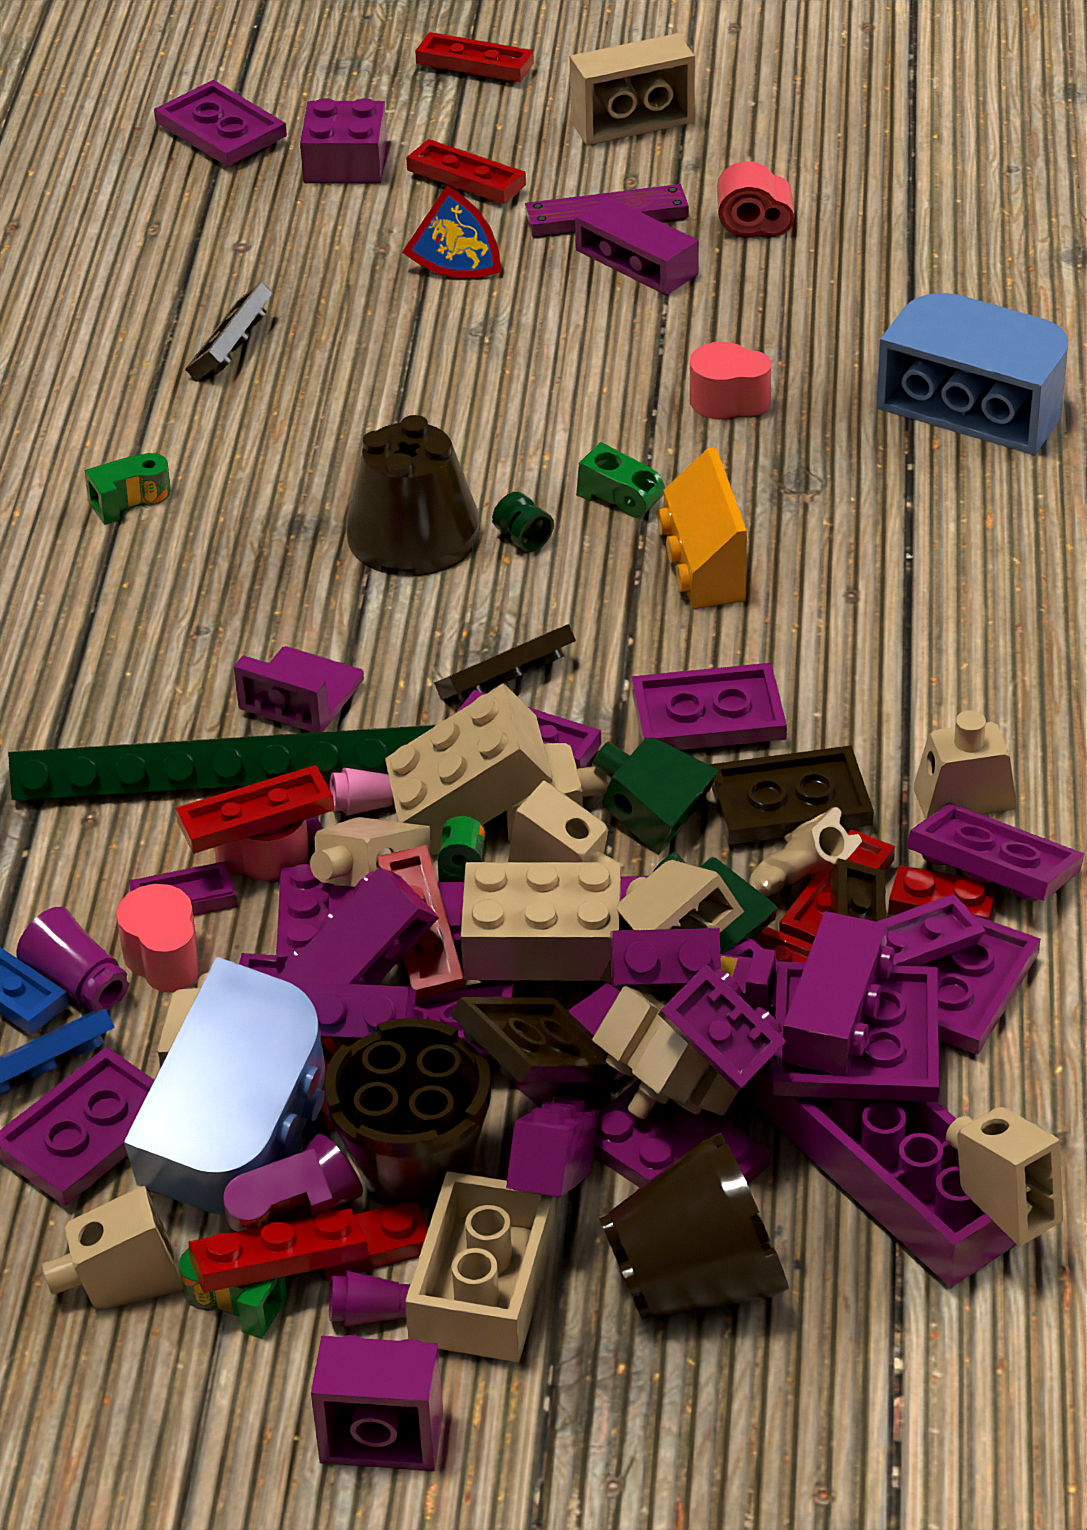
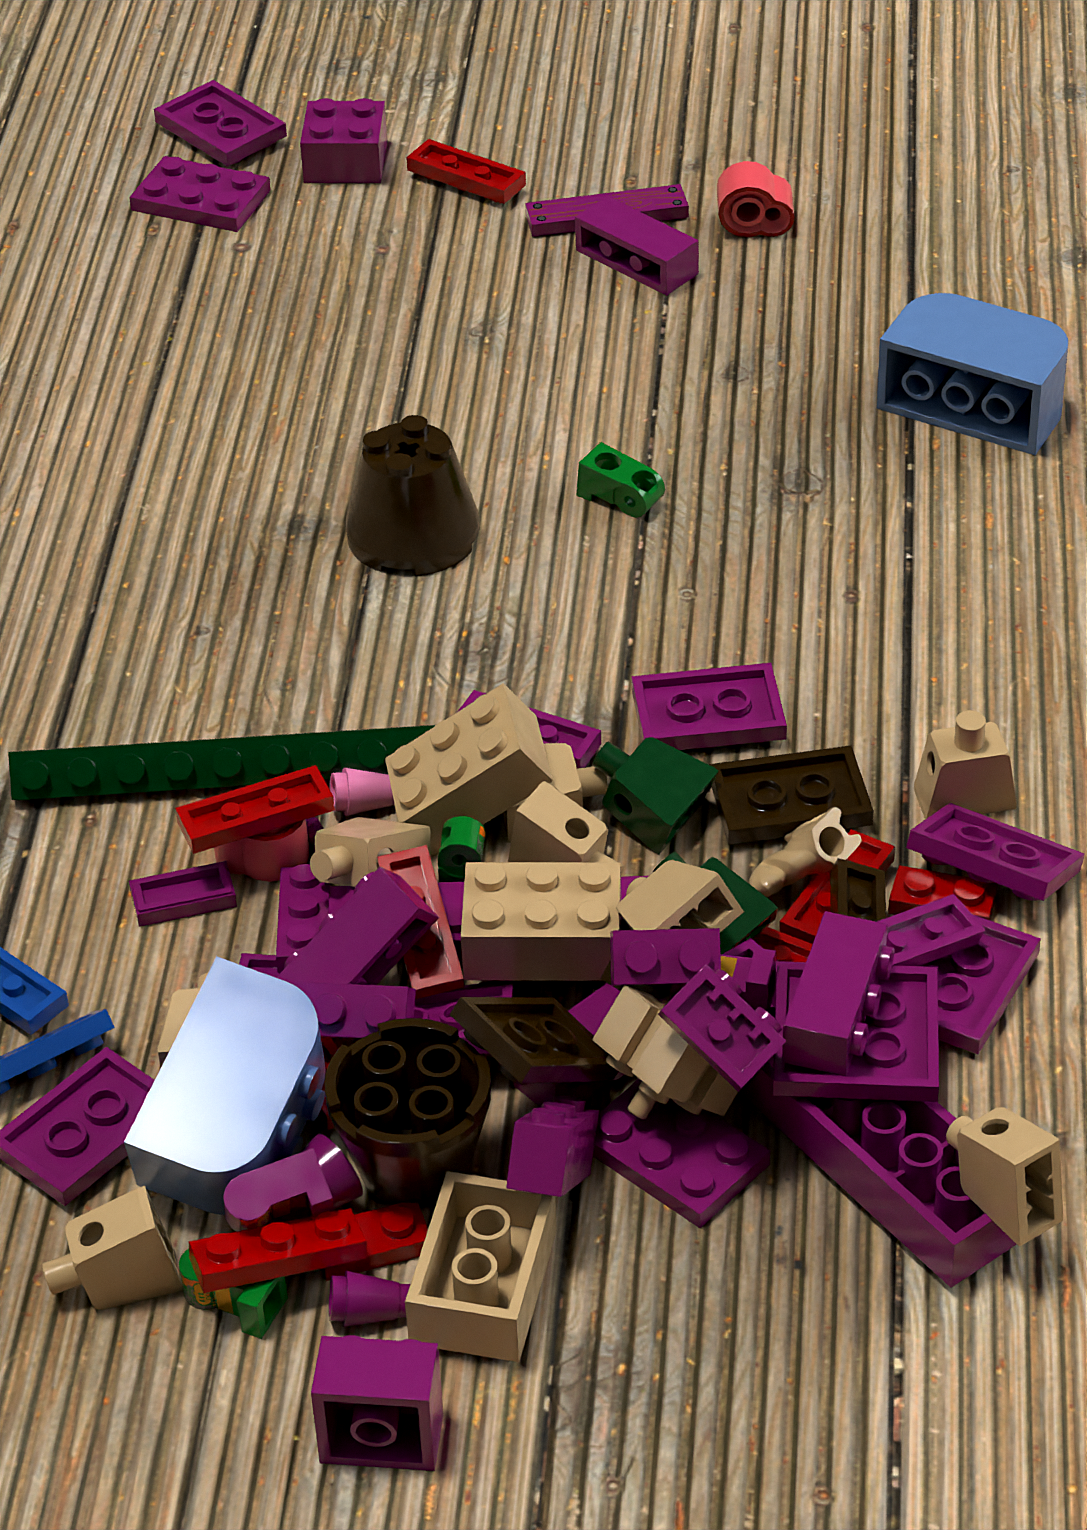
(72, 960): magenta plant -> none
(127, 484): green leg -> none
(159, 936): coral piece -> none
(200, 193): none -> magenta plate
(230, 333): plate -> none
(295, 688): magenta bracket -> none
(455, 239): shield -> none
(474, 57): red plate -> none
(506, 664): dark brown plate -> none
(526, 524): dark green wheel -> none
(632, 89): tan brick -> none
(694, 1237): dark brown cone -> none
(705, 533): light orange slope -> none
(729, 381): coral piece -> none

